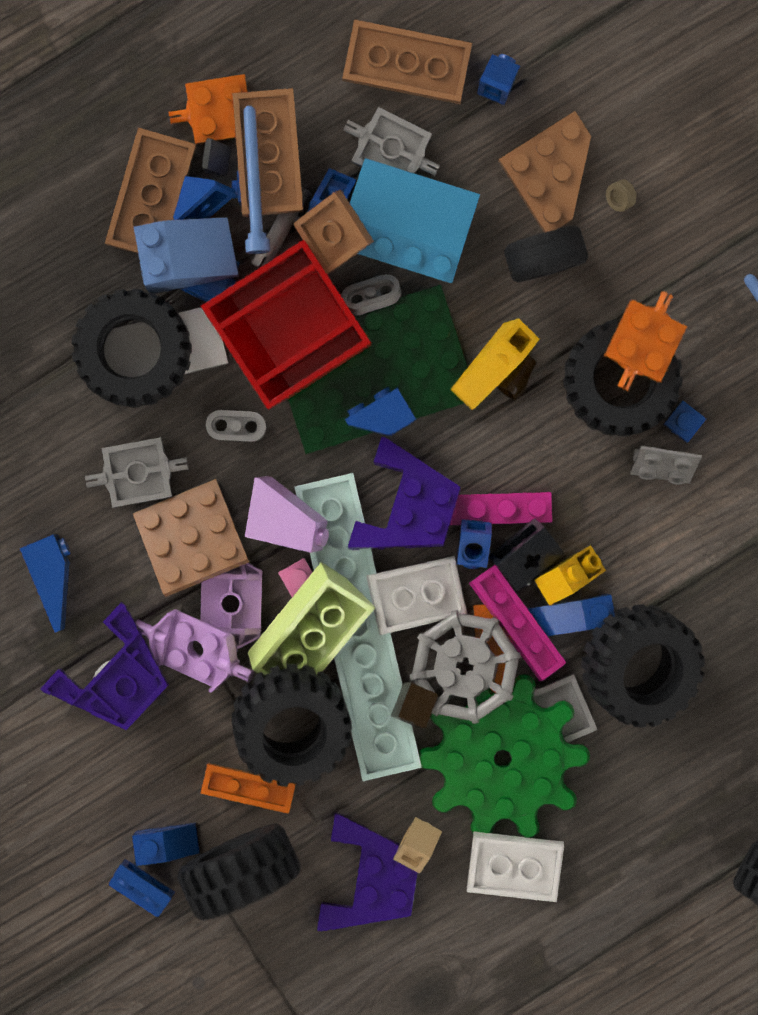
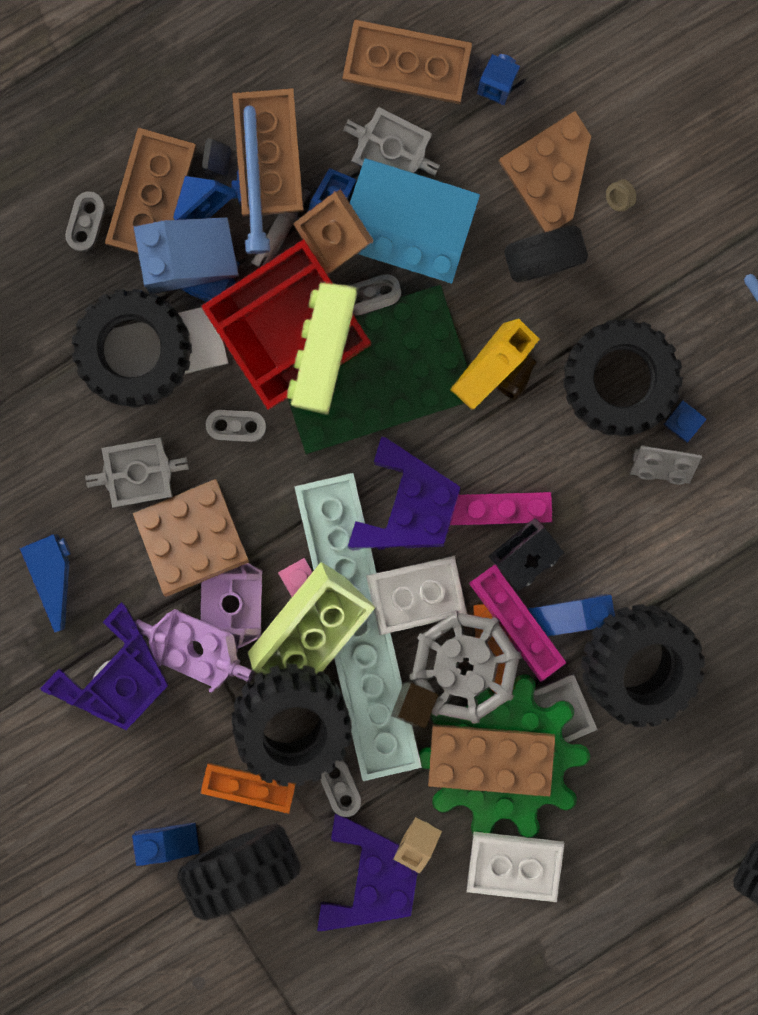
(85, 222): none -> light grey plate
(141, 888): blue bracket -> none
(211, 108): orange plate -> none
(283, 518): lavender slope -> none
(324, 347): none -> yellowish green slope
(341, 786): none -> light grey plate
(384, 415): blue slope -> none
(474, 532): blue brick -> none
(491, 760): none -> medium nougat plate
(570, 575): yellow slope -> none
(645, 341): orange plate -> none

